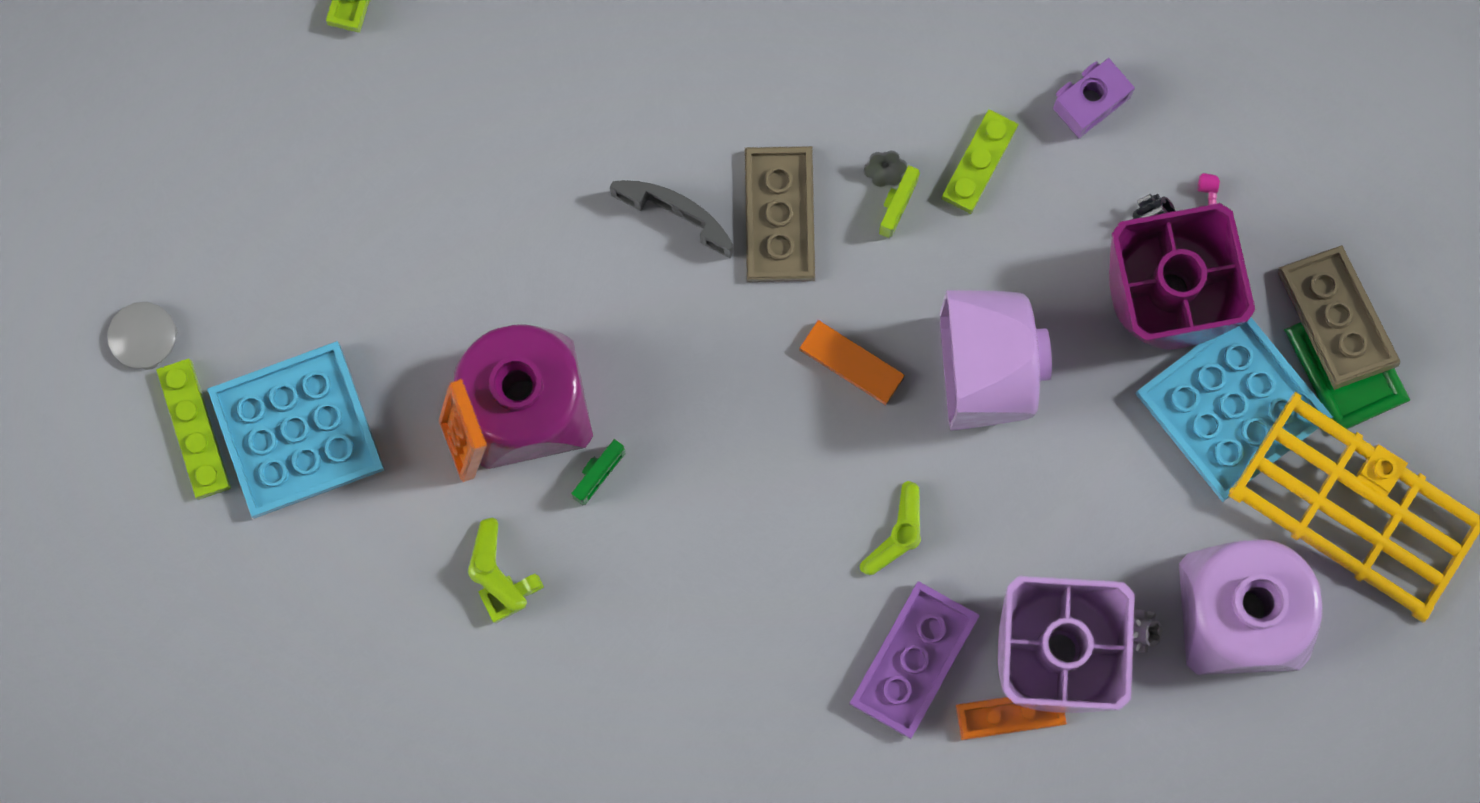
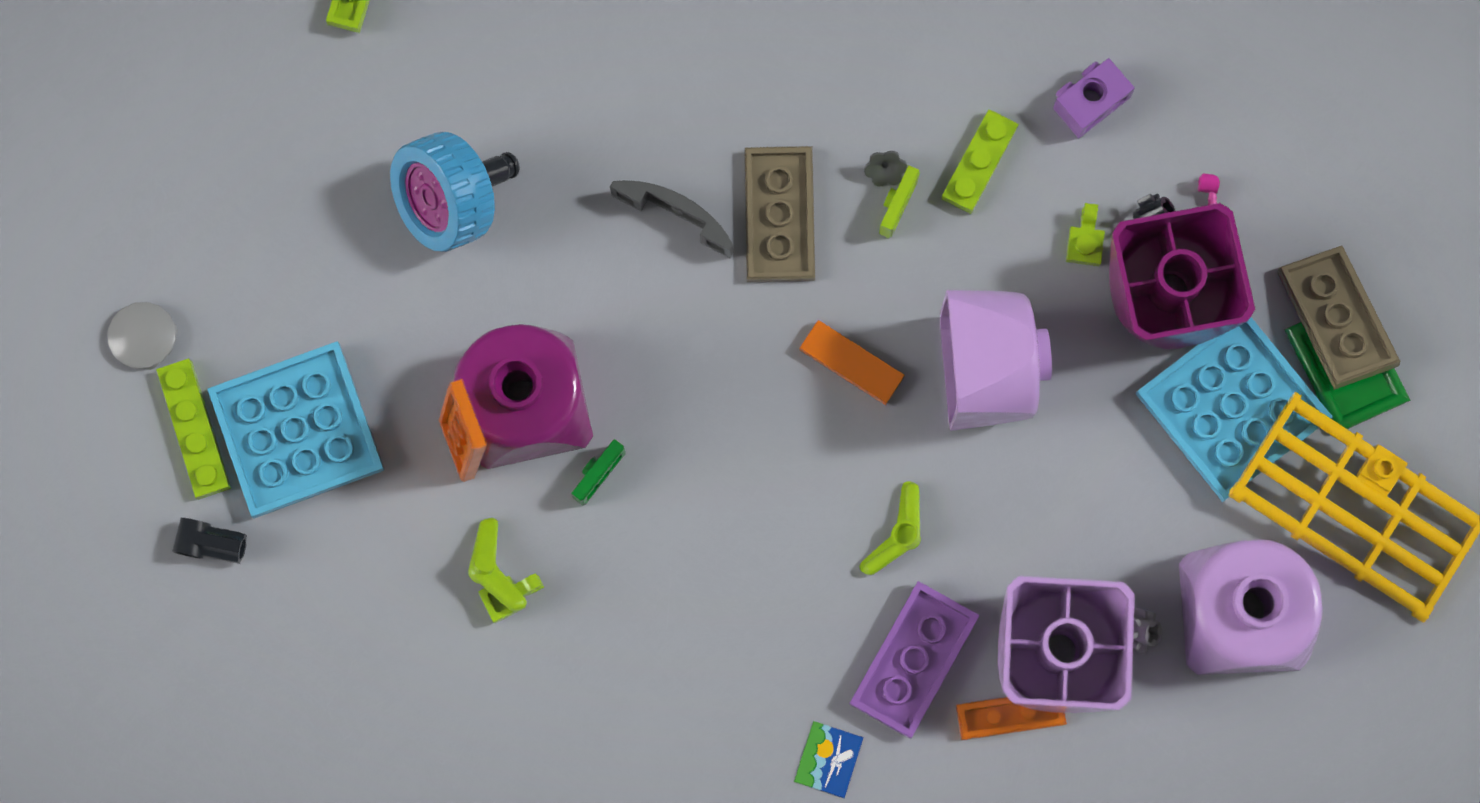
(199, 539): none -> black piece
(447, 189): none -> dark azure wheel
(828, 759): none -> sticker
(1085, 242): none -> lime plate

